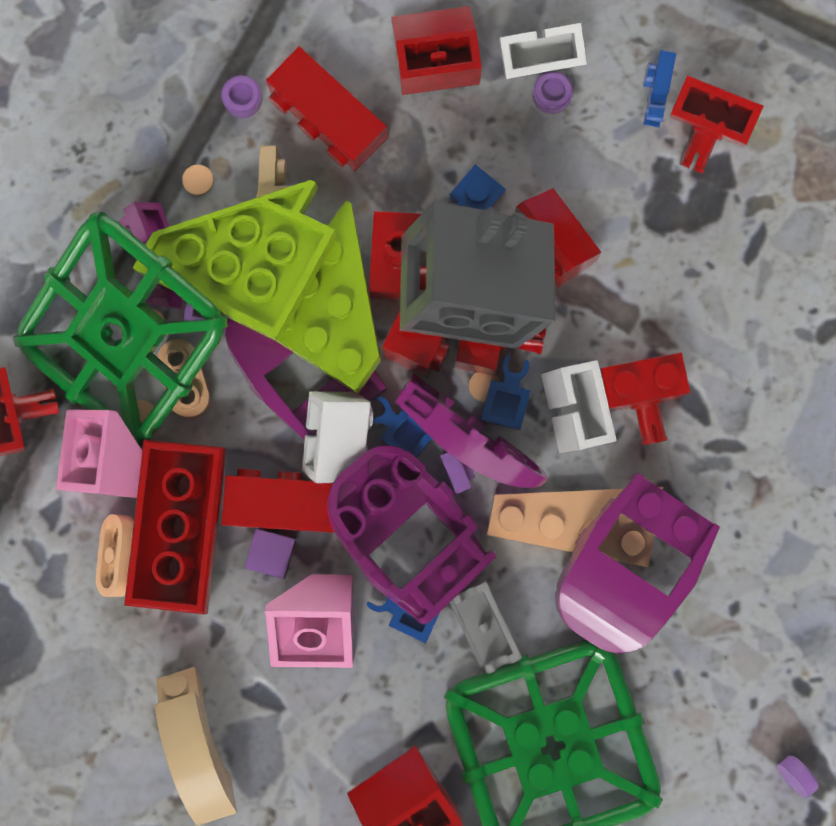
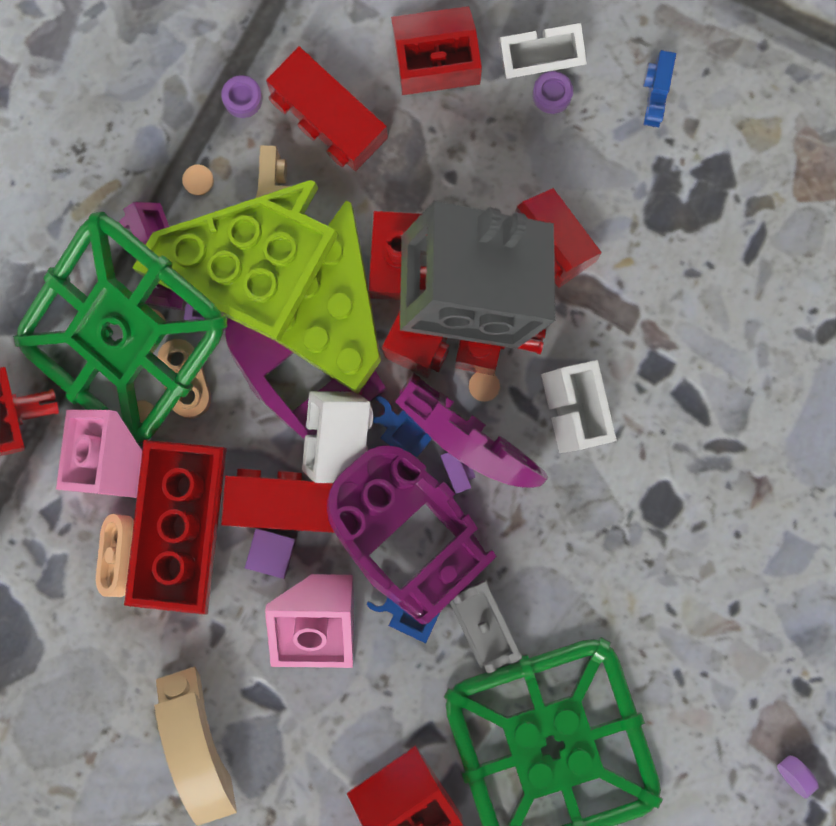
(477, 190): blue plate -> none
(506, 400): blue plate -> none
(559, 519): light nougat wing -> none
(609, 601): magenta slope -> none
(643, 388): red brick -> none
(713, 117): red brick -> none

